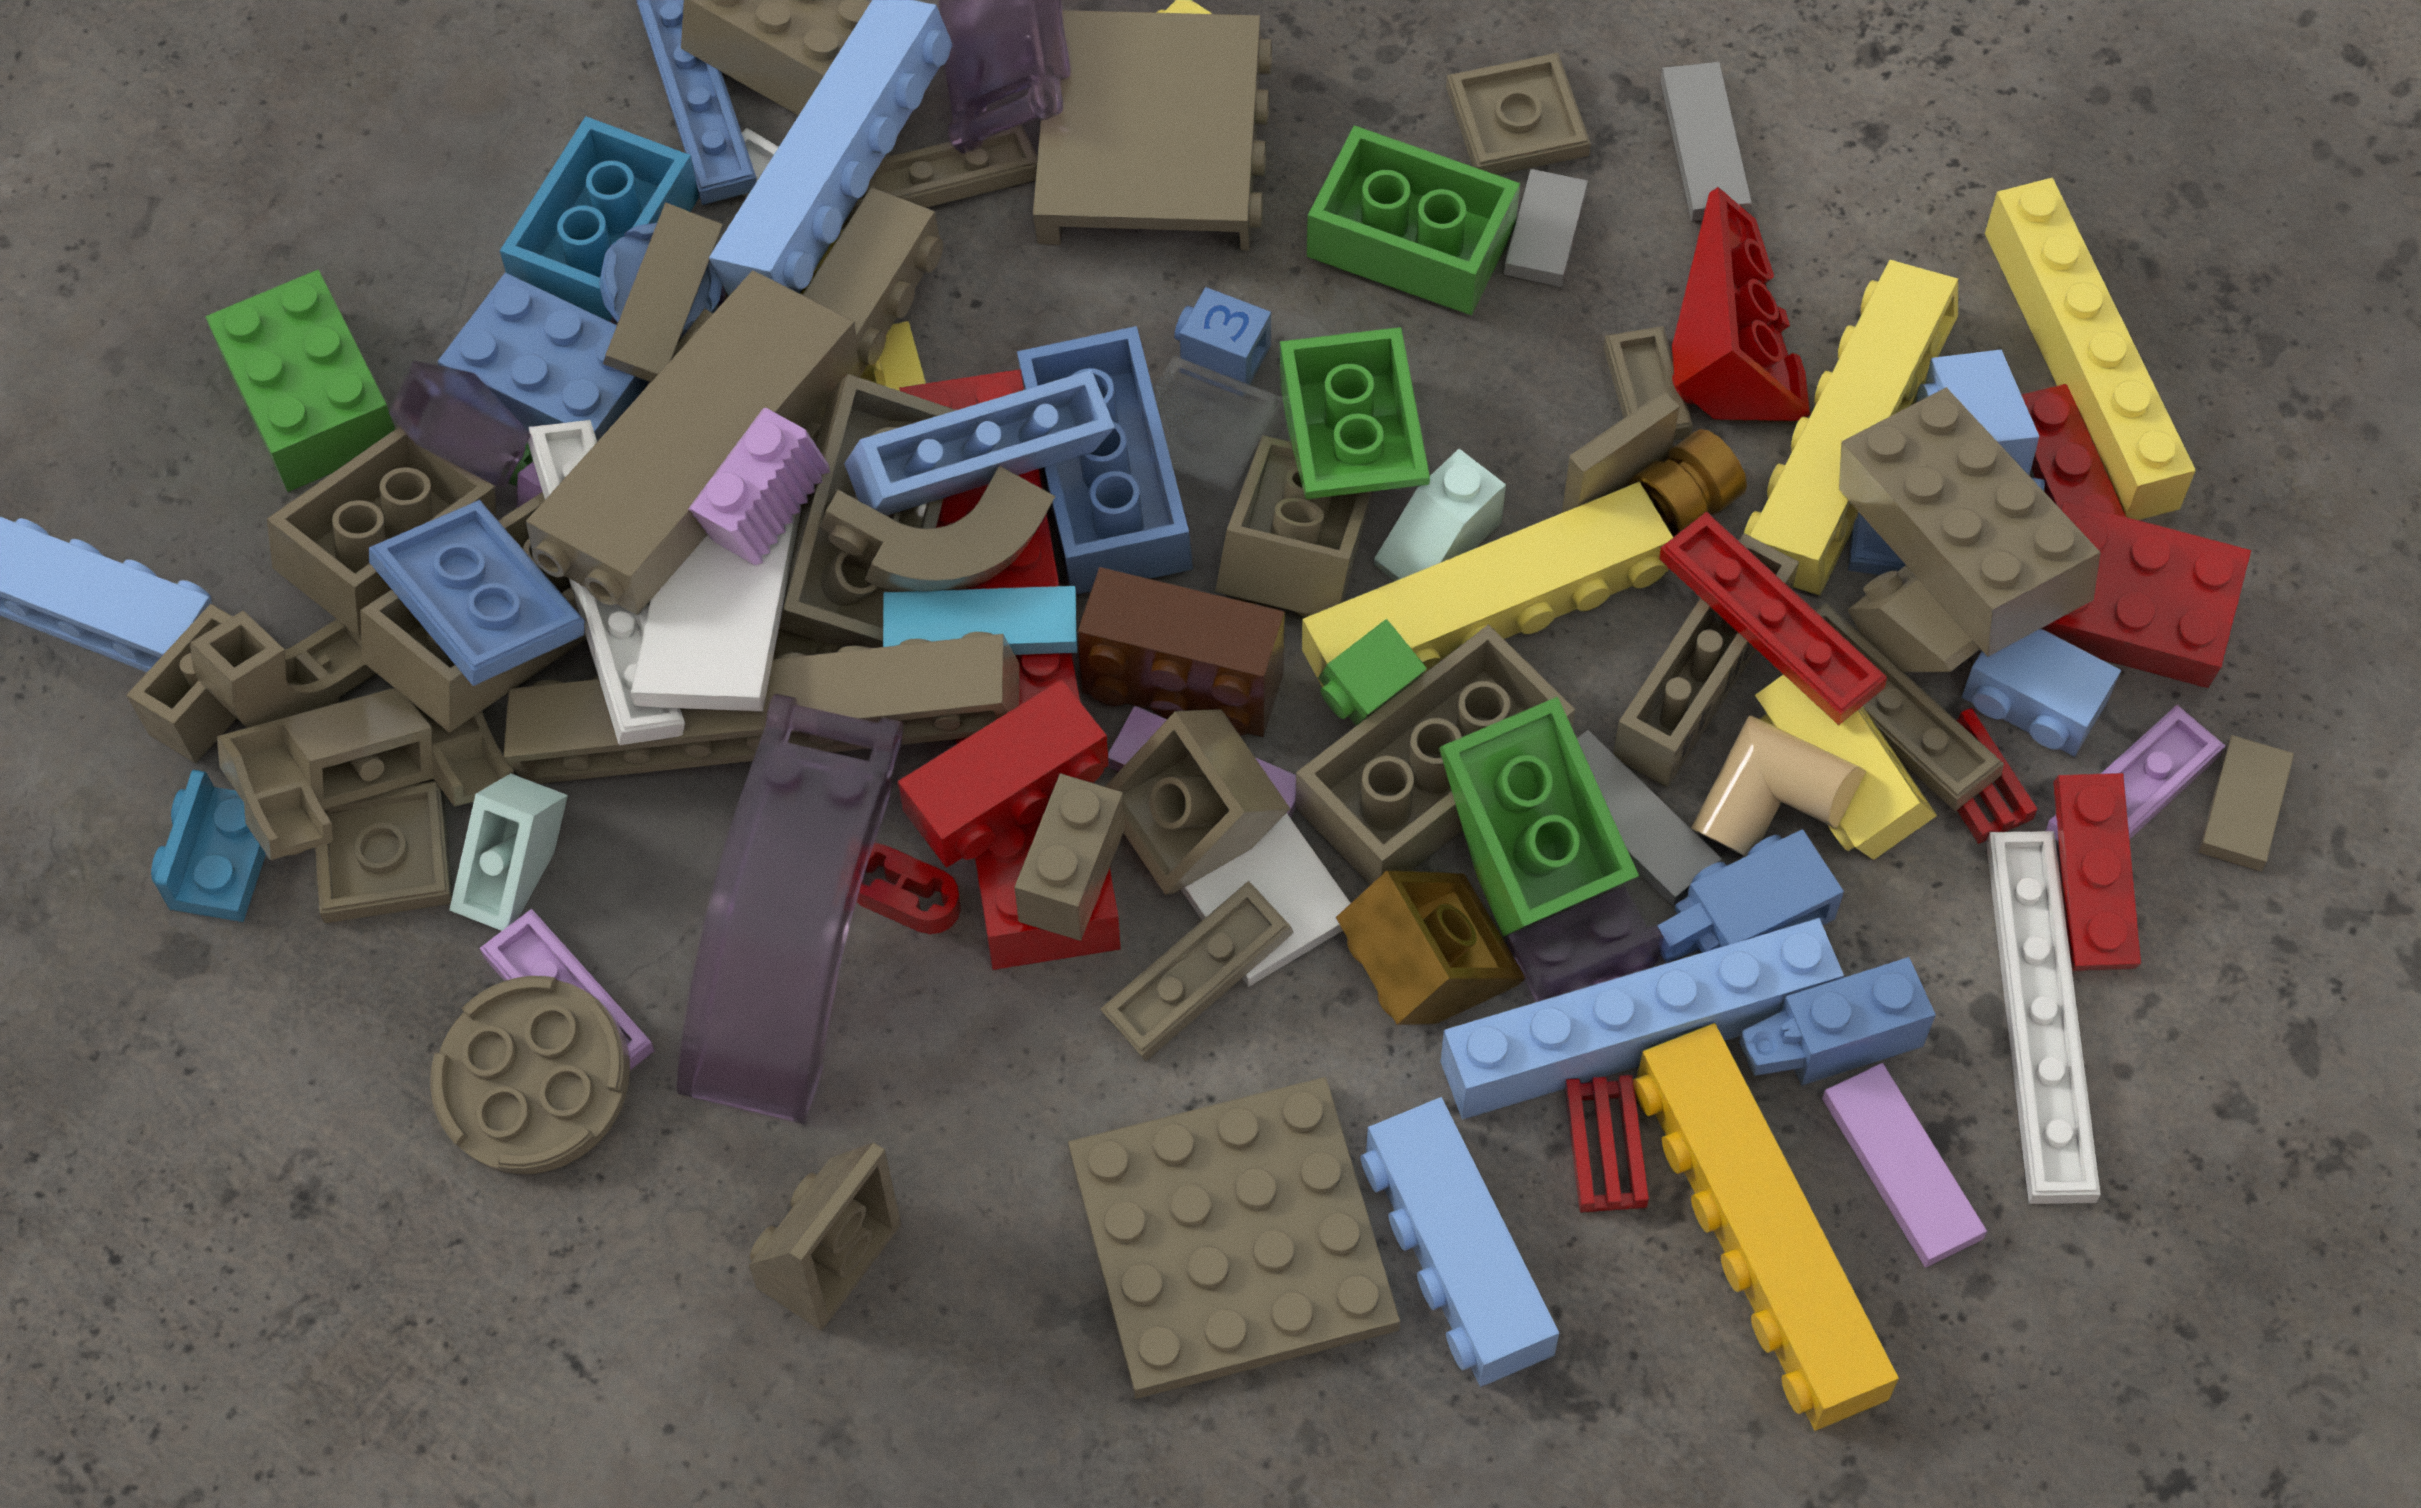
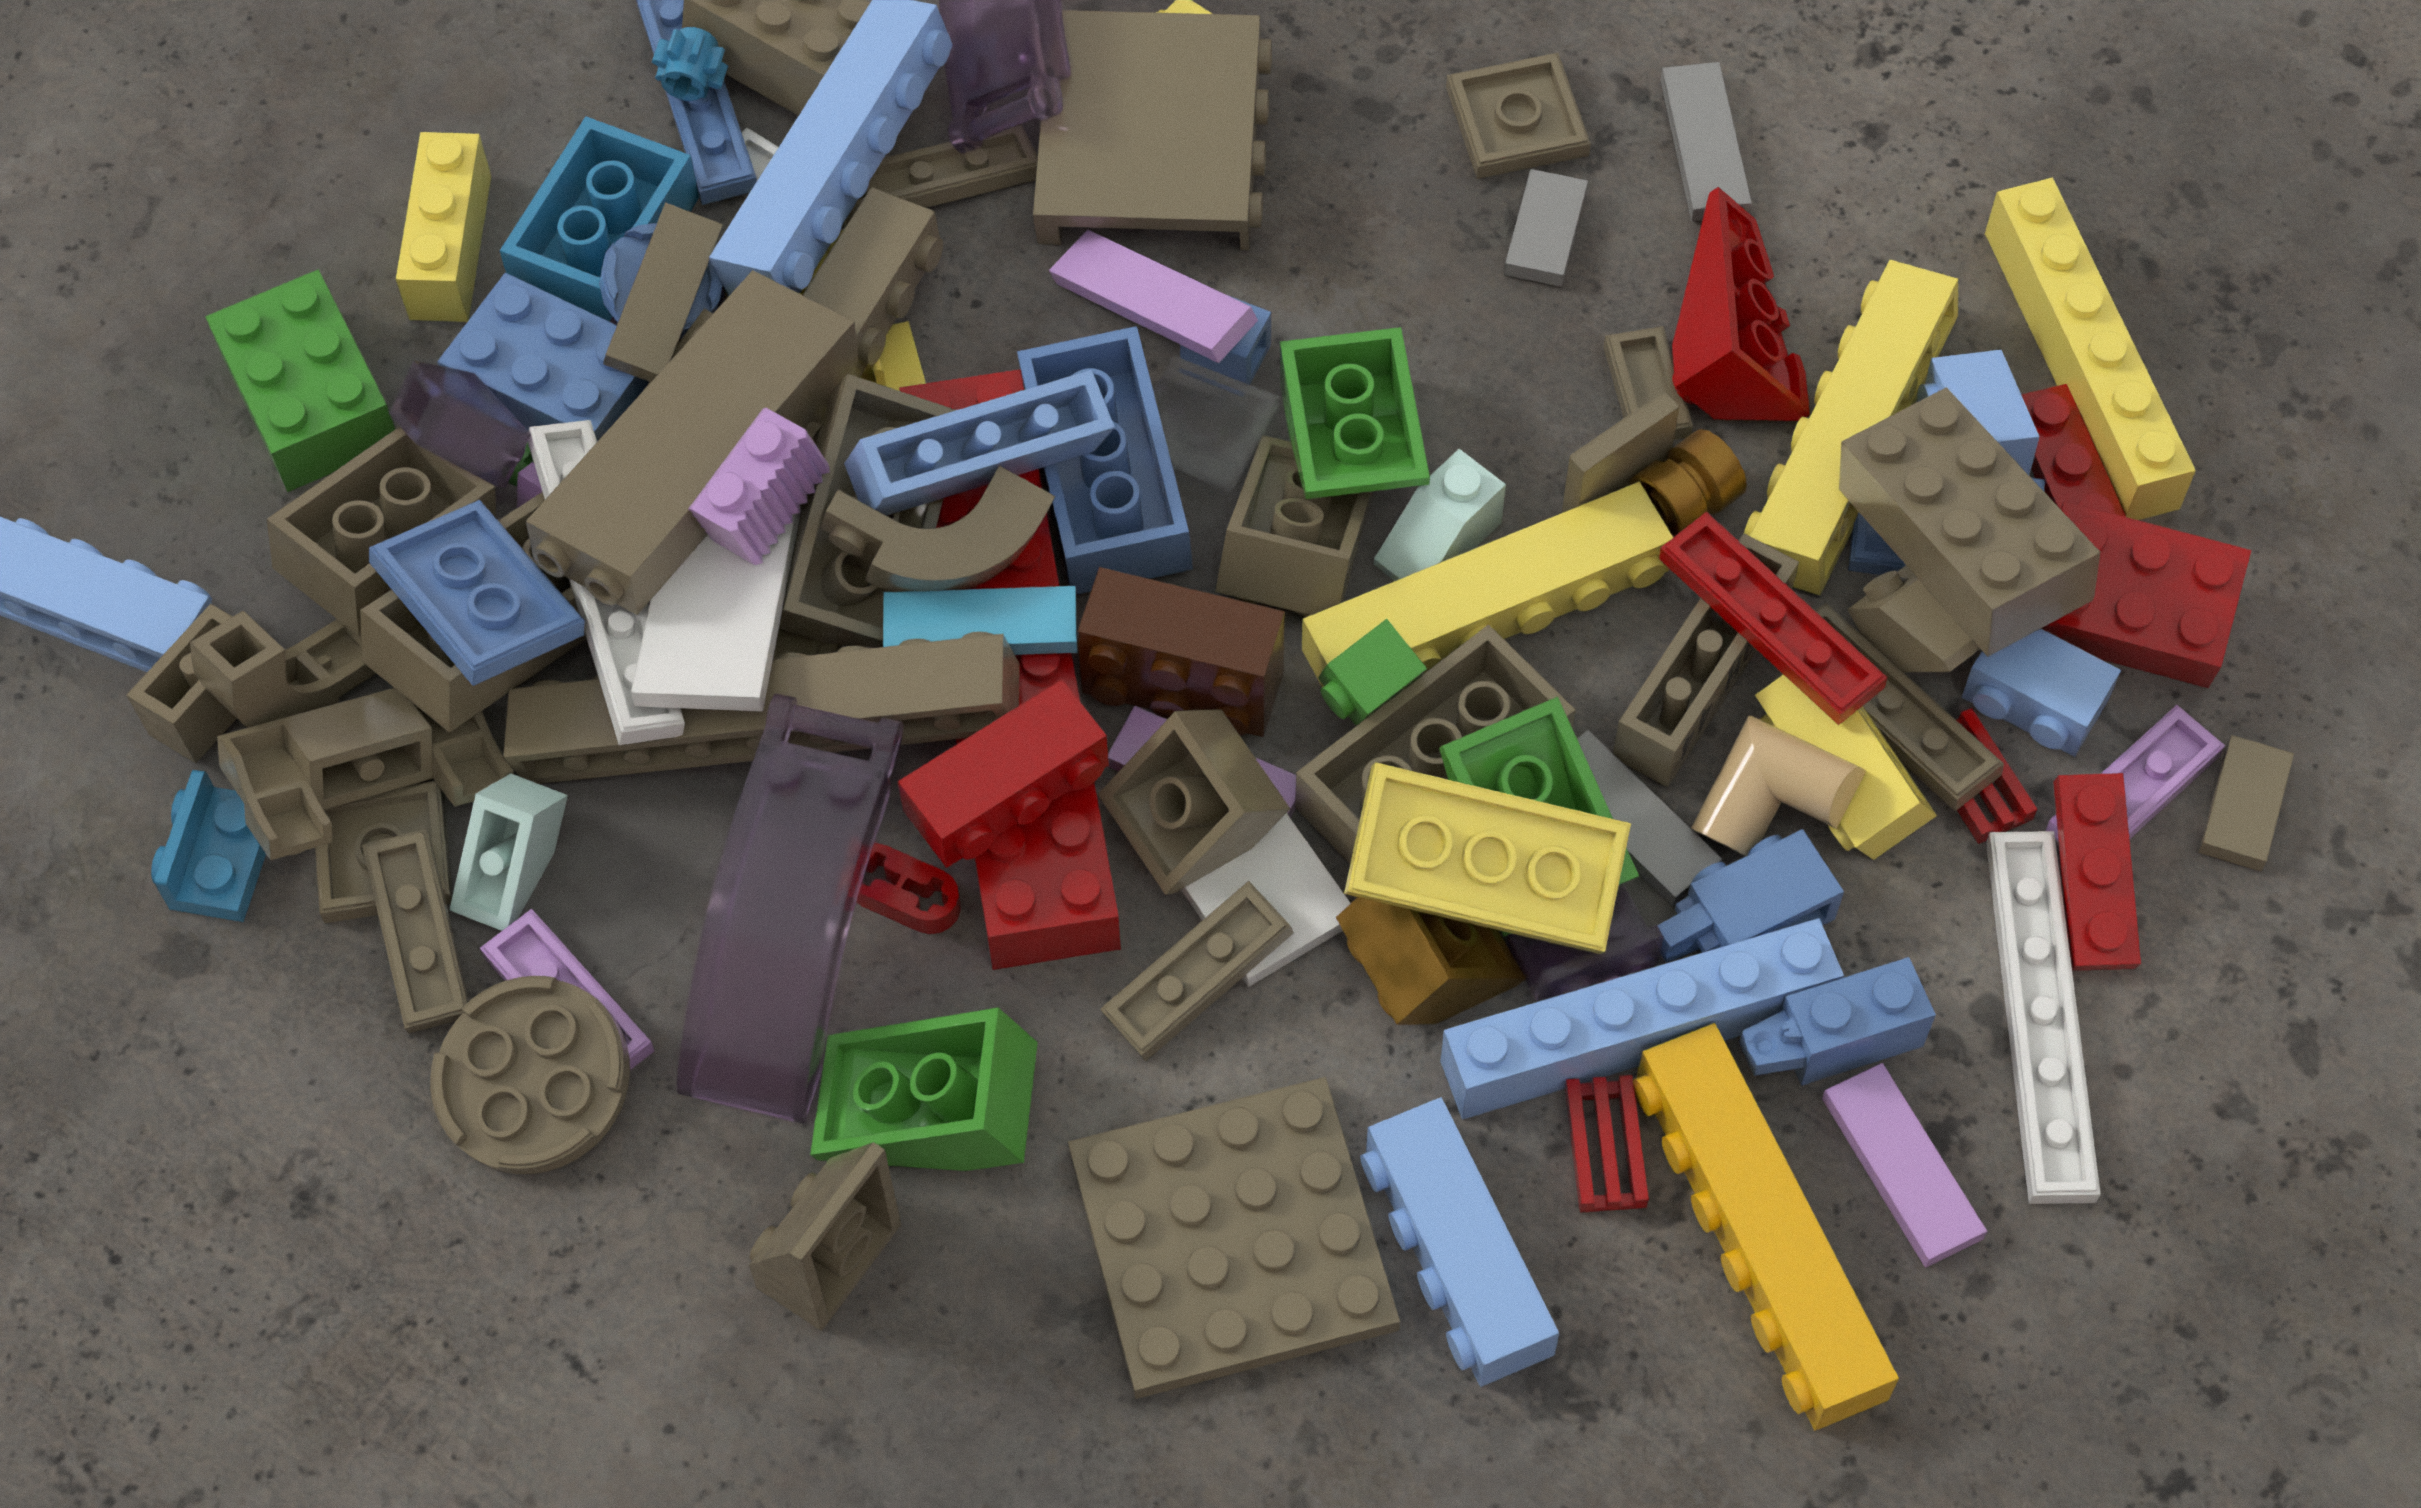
(416, 930): none -> dark tan tile
(443, 227): none -> light yellow brick
(689, 63): none -> dark azure gear
(929, 1092): none -> bright green slope
(1070, 857): dark tan brick -> none
(1153, 296): none -> lavender tile
(1412, 220): bright green brick -> none
(1487, 858): none -> light yellow tile

